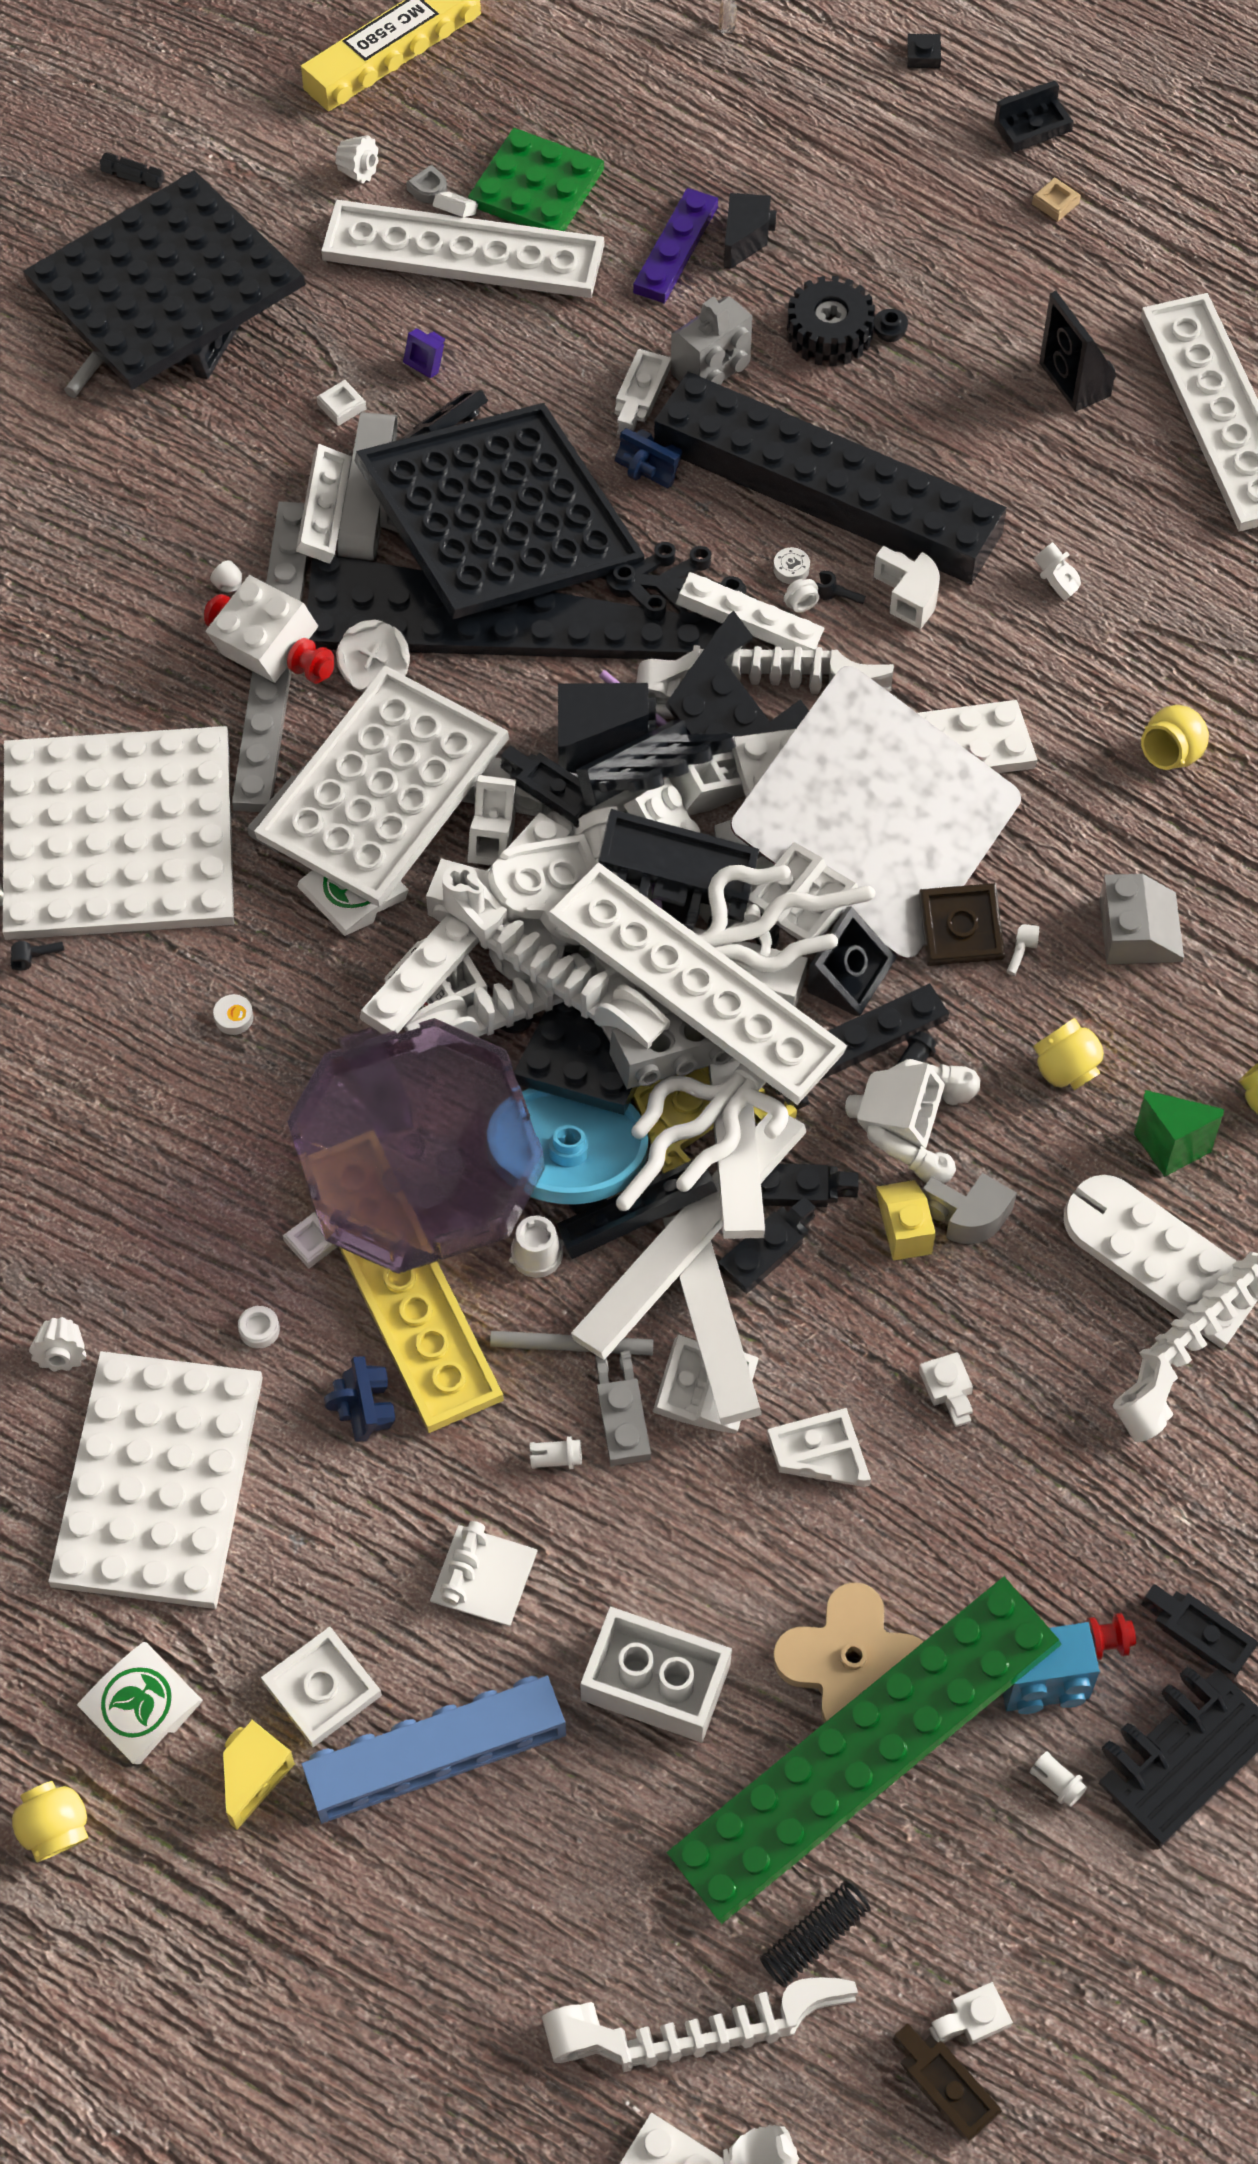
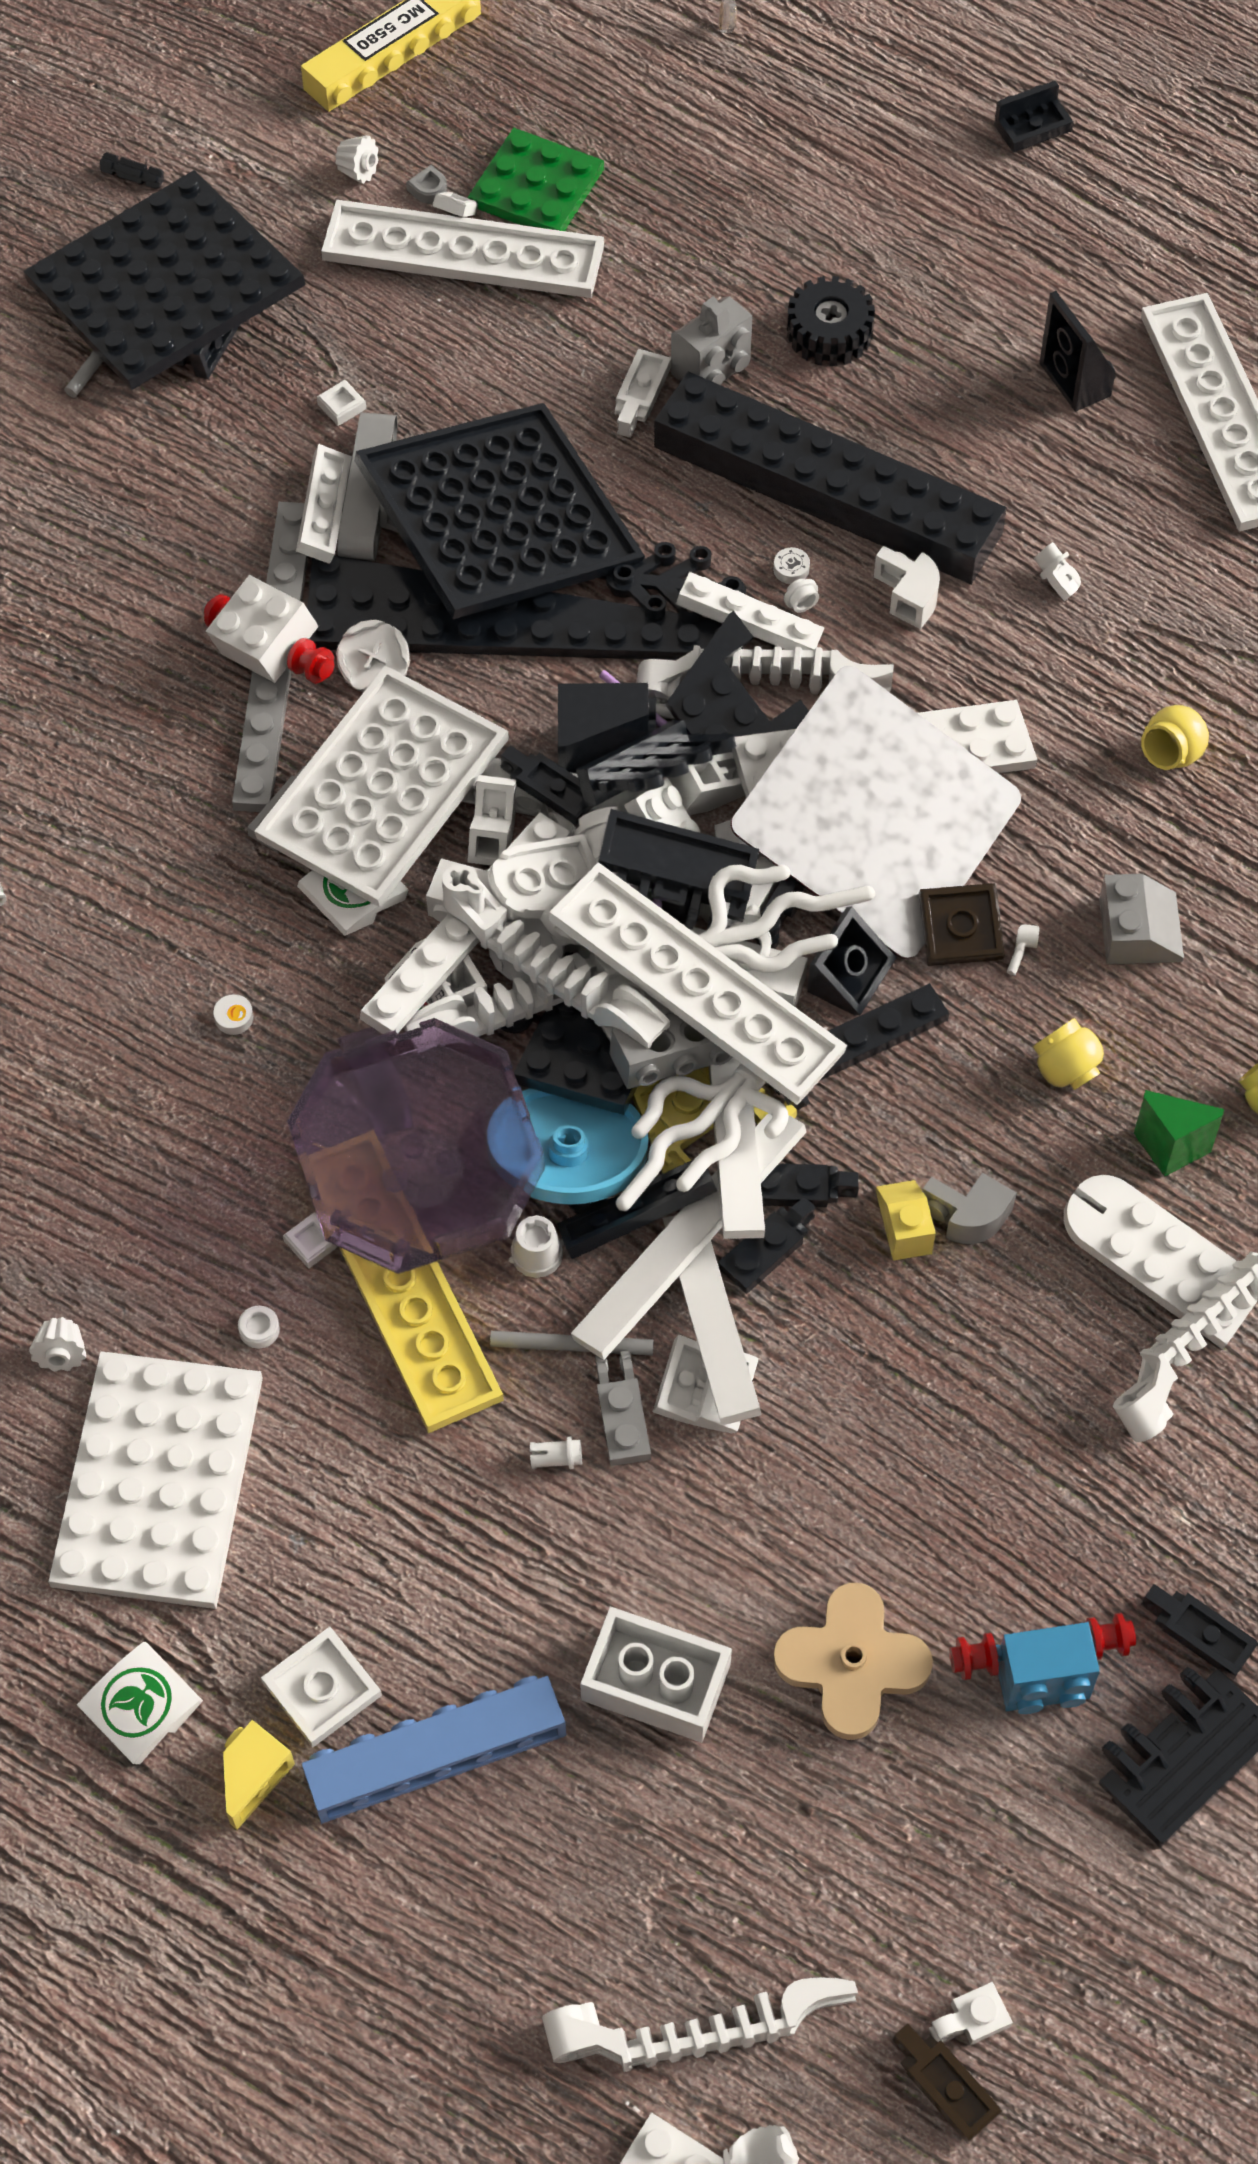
(23, 952): black hand -> none
(49, 1820): light yellow piece -> none
(117, 833): white plate -> none
(226, 577): white hinge -> none
(354, 1399): dark blue hips -> none
(424, 352): dark purple tile -> none
(461, 408): black hinge -> none
(483, 1574): white hinge -> none
(647, 458): dark blue hips -> none
(675, 245): dark purple plate -> none
(747, 226): black slope -> none
(777, 1965): black piece -> none
(810, 876): white slope -> none
(820, 1449): white wing -> none
(831, 589): black hand -> none
(863, 1749): green plate -> none
(890, 325): black plate -> none
(902, 1109): white torso -> none
(919, 1047): black pin -> none
(923, 50): black plate -> none
(949, 1384): white plate -> none
(1056, 199): tan tile -> none
(1058, 1779): white pin -> none

